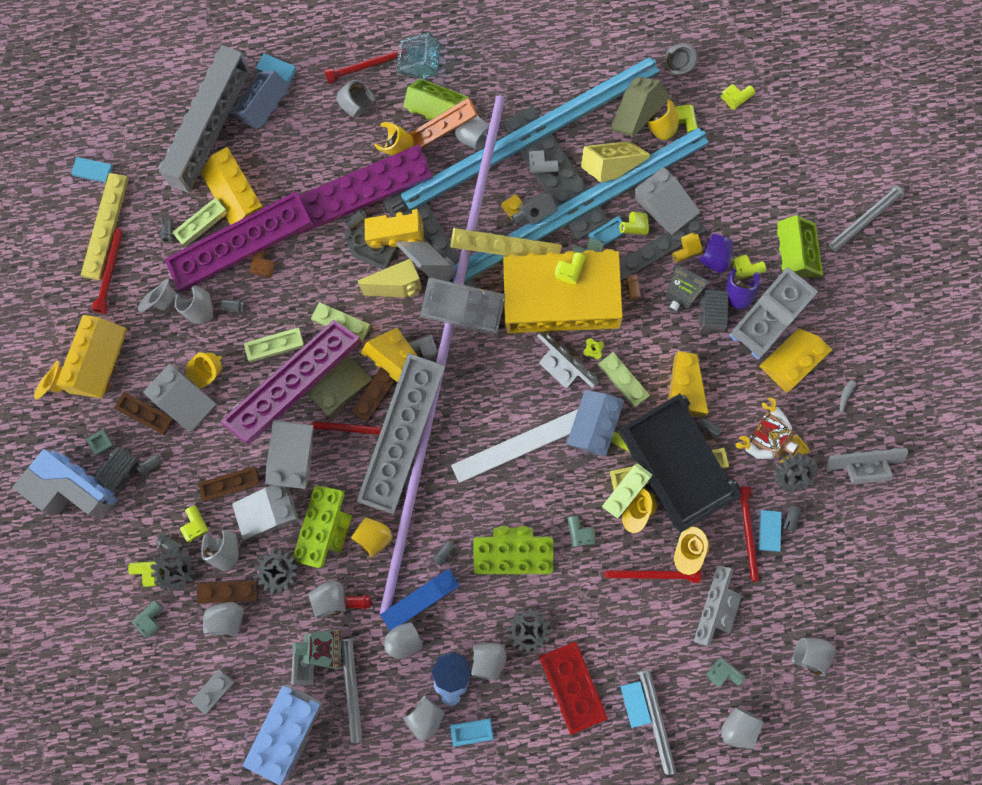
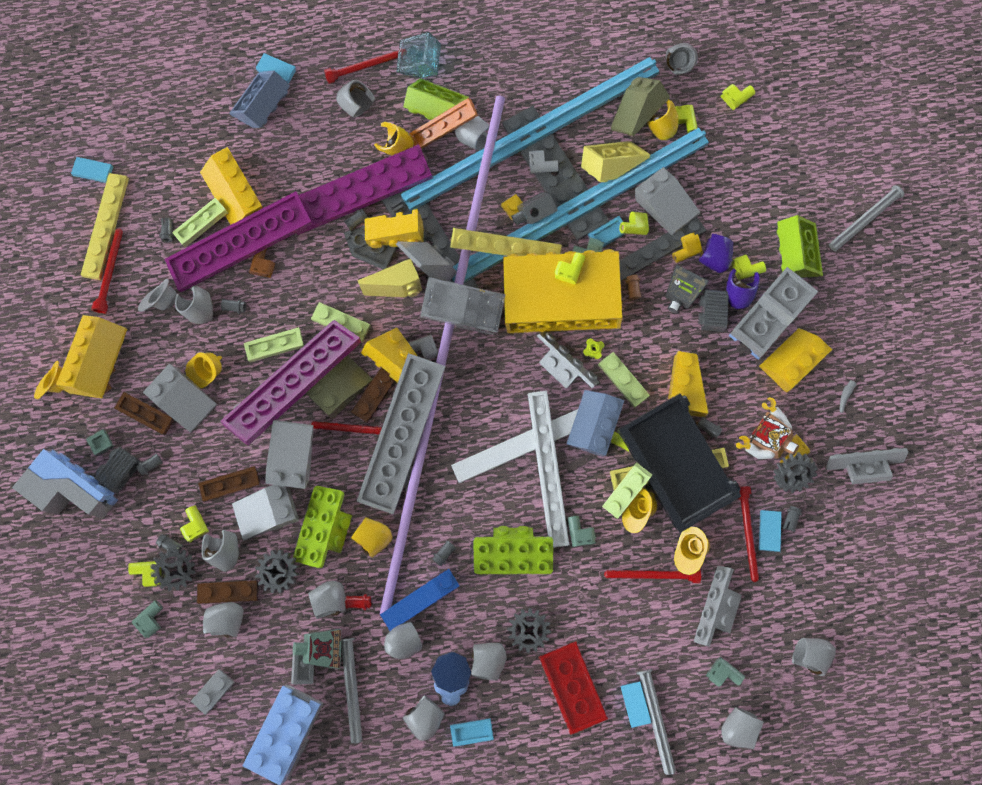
(204, 119): light grey brick -> none
(548, 468): none -> white tile

